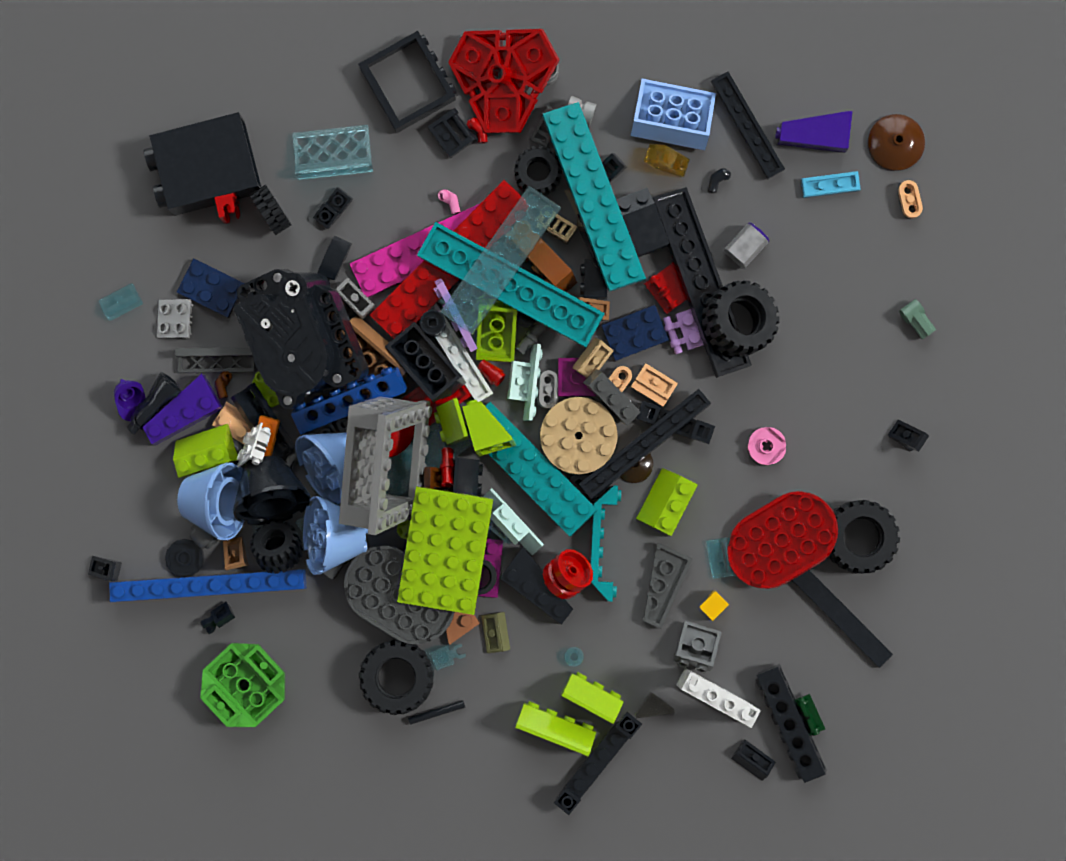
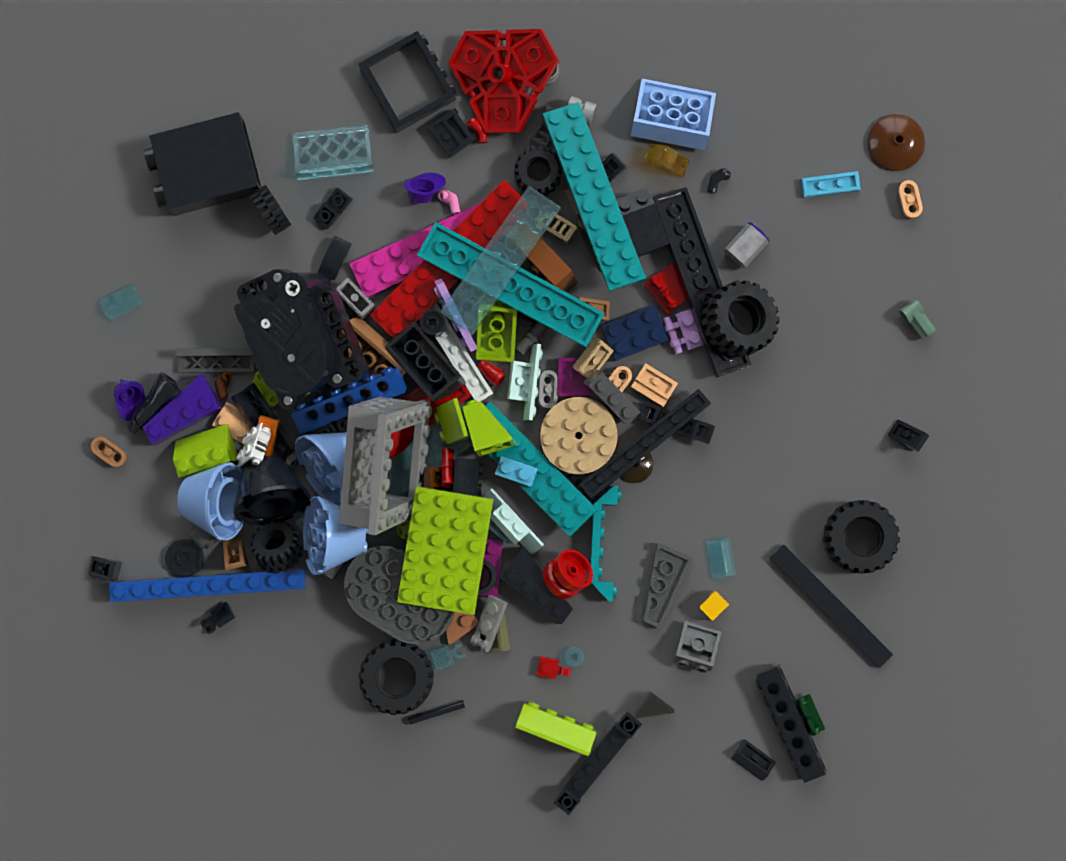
(109, 452): none -> medium nougat plate
(174, 318): light grey hinge -> none
(210, 288): dark blue plate -> none
(222, 685): bright green piece -> none
(226, 205): red hinge -> none
(423, 187): none -> dark purple piece
(489, 623): none -> light grey plate
(516, 471): none -> medium azure plate
(549, 668): none -> red plate
(592, 697): lime slope -> none
(594, 284): black slope -> none
(666, 501): lime slope -> none
(718, 697): white window -> none
(747, 125): black plate -> none
(777, 444): bright pink plate -> none
(782, 540): red plate -> none
(821, 132): dark purple slope -> none

